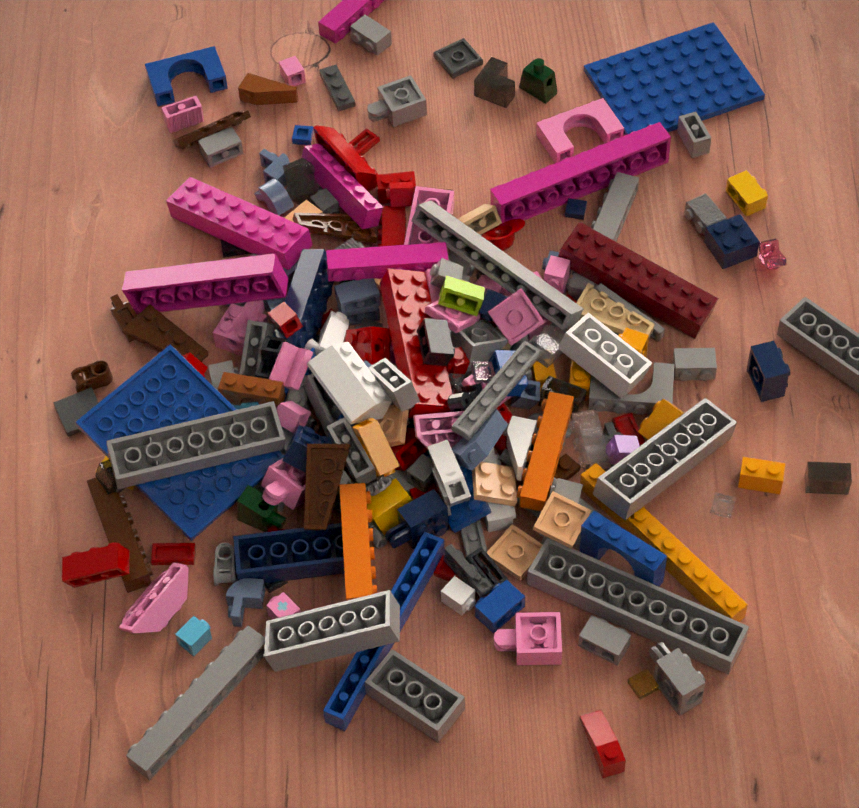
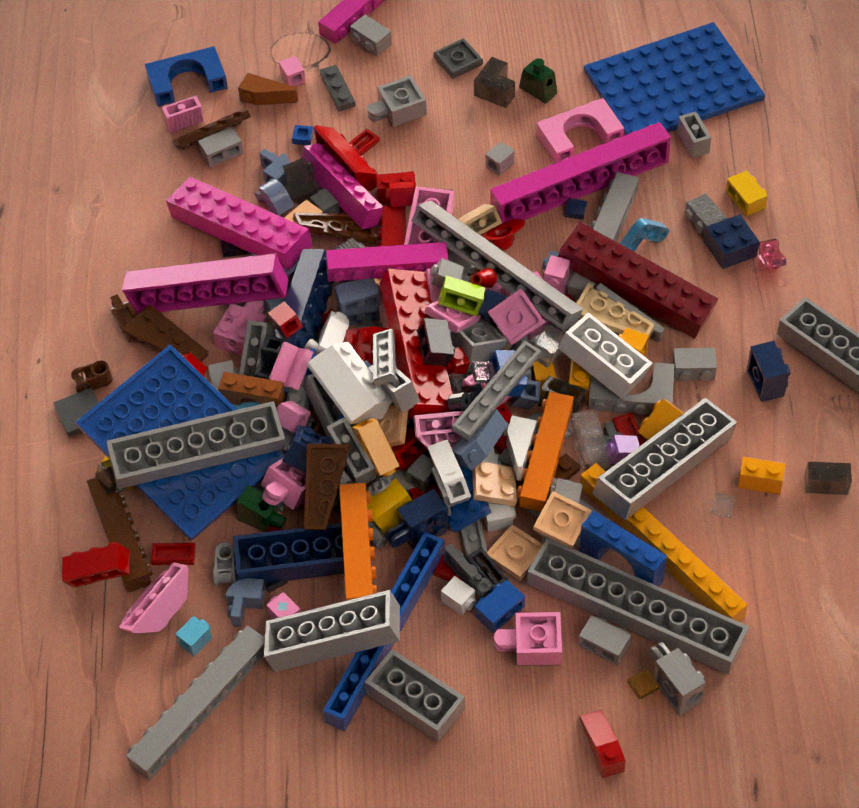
(384, 357): none -> light grey tile
(485, 278): none -> red cone
(500, 158): none -> brick
(646, 230): none -> dark azure beam

